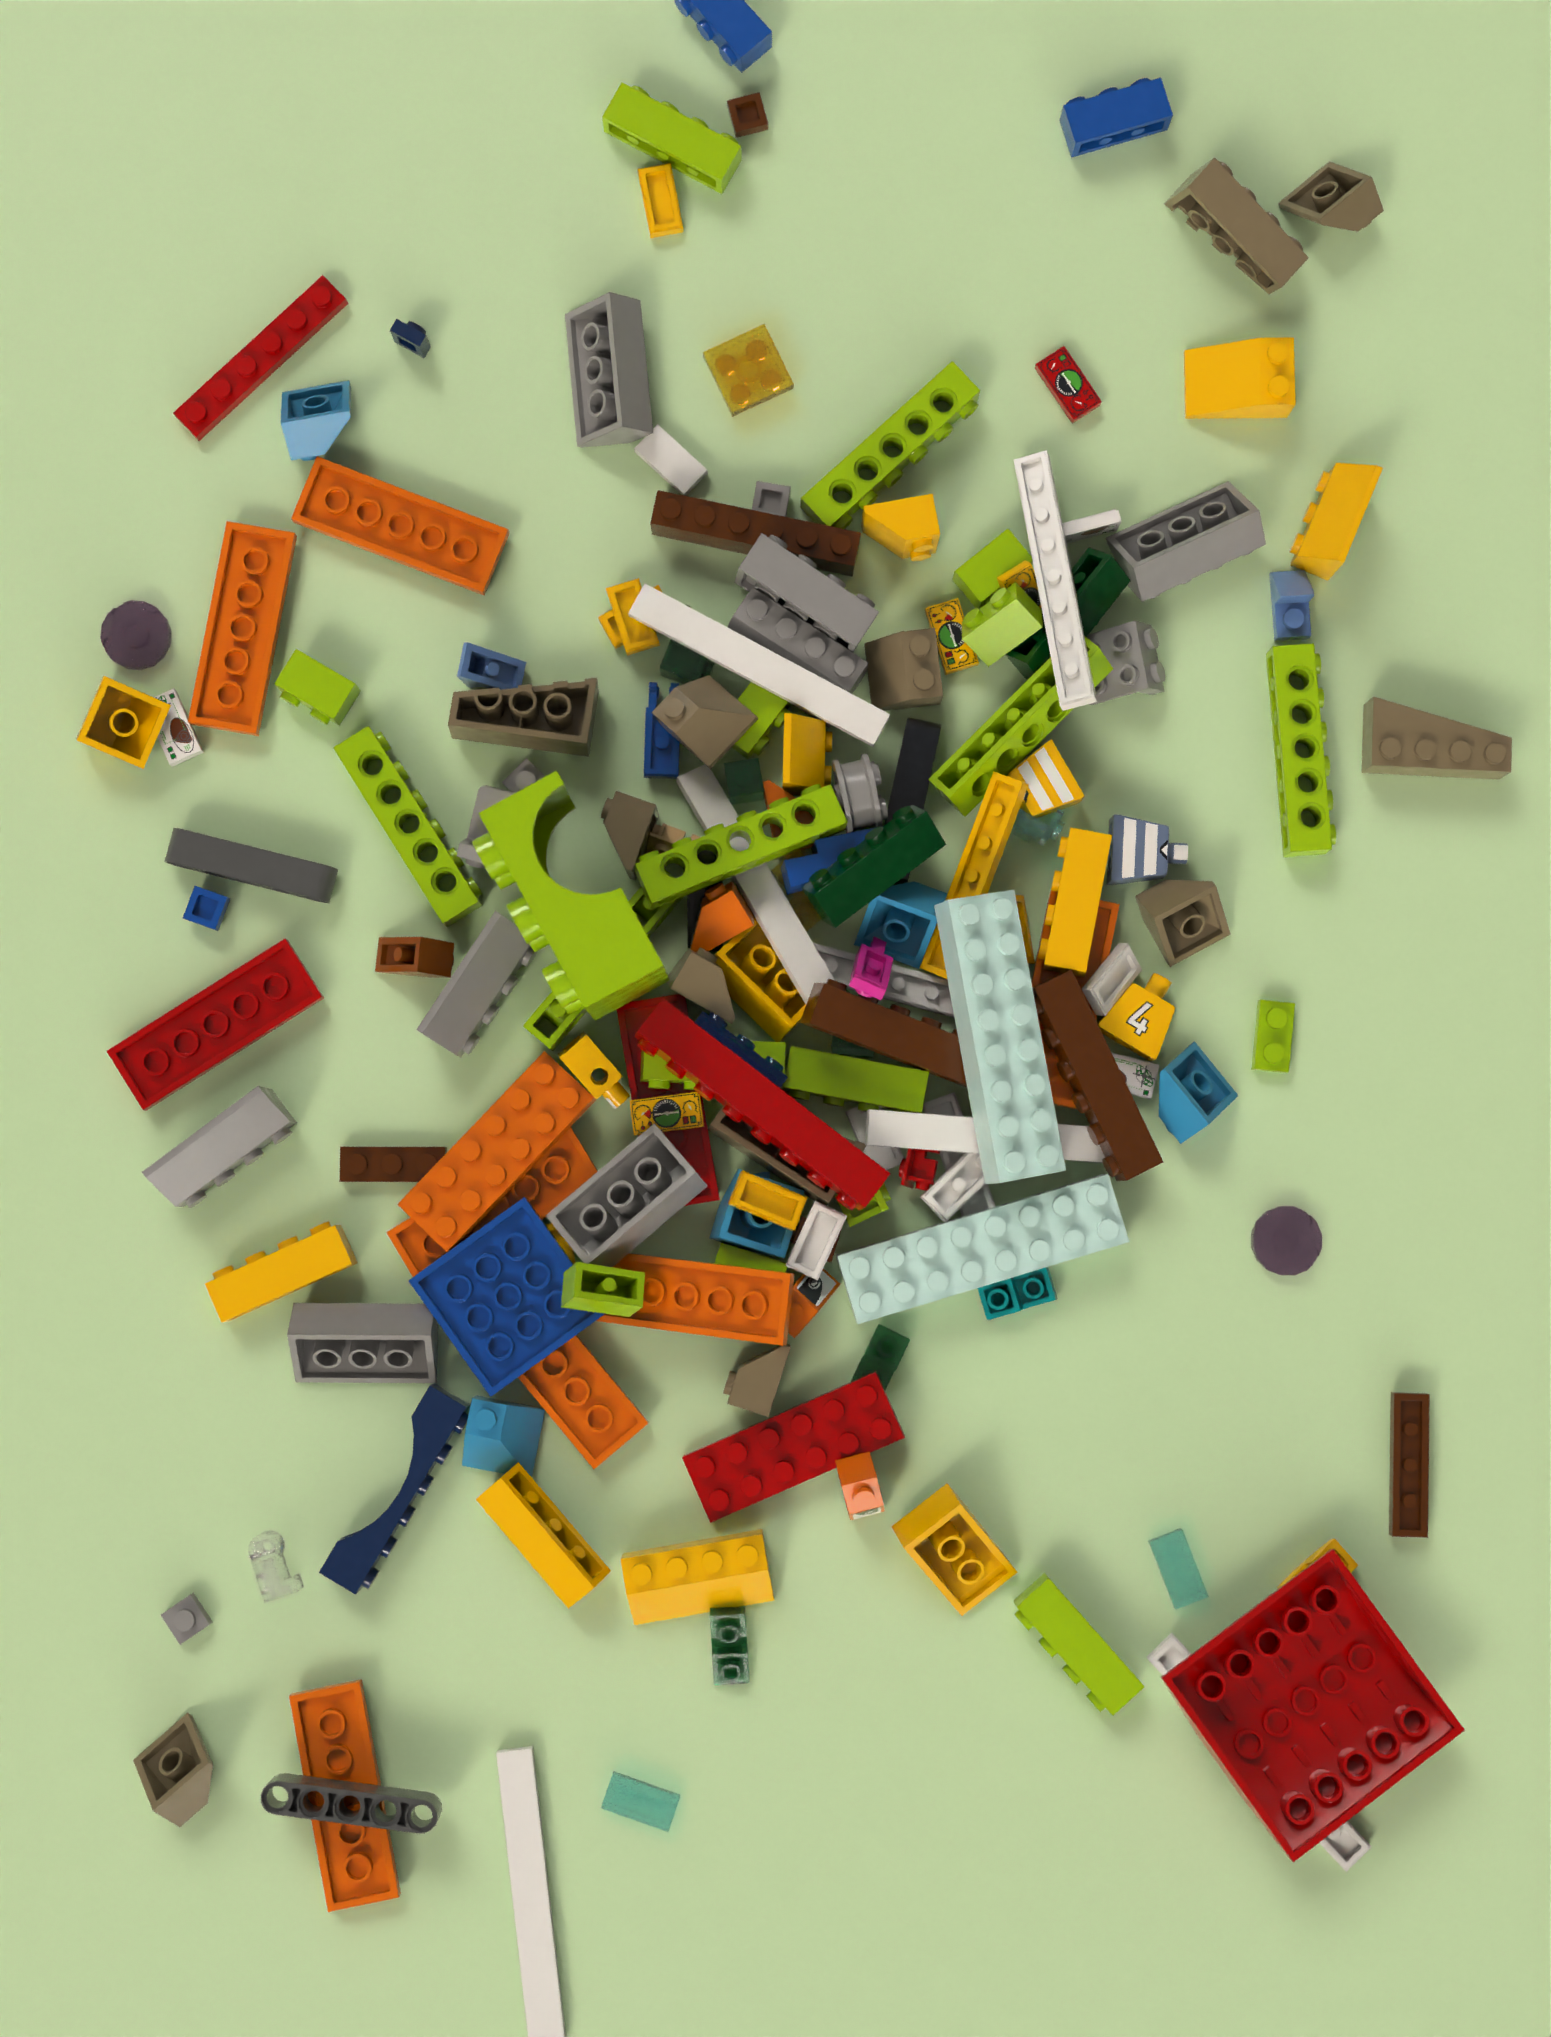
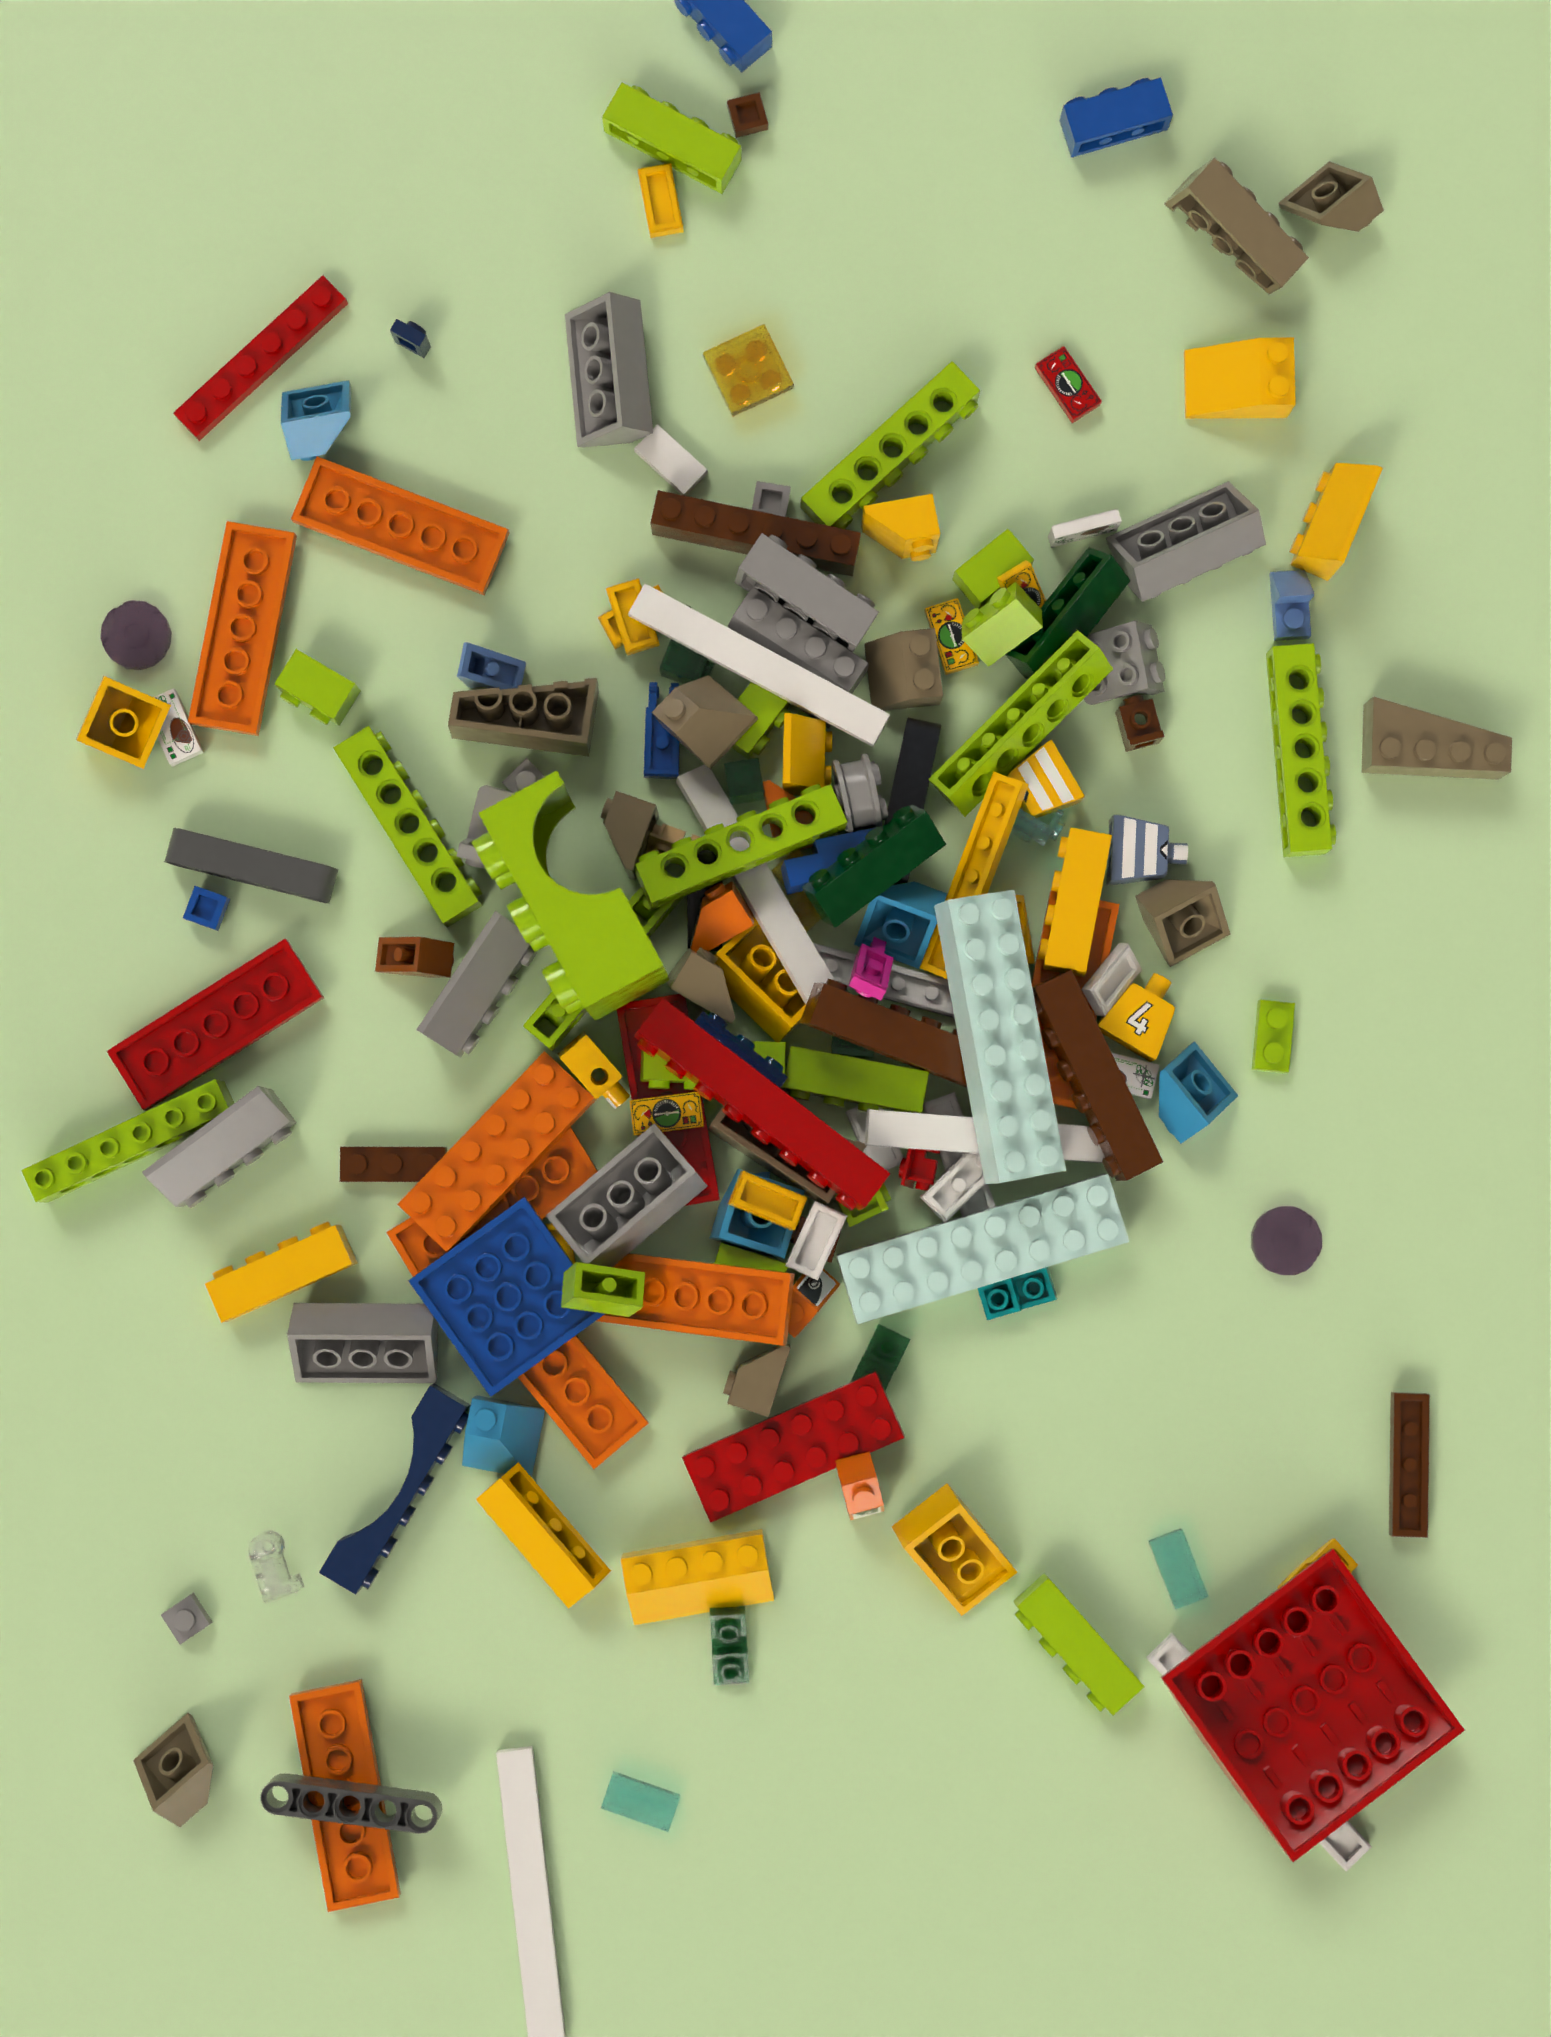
(127, 1142): none -> lime brick
(1055, 581): white tile -> none
(1136, 735): none -> reddish brown brick

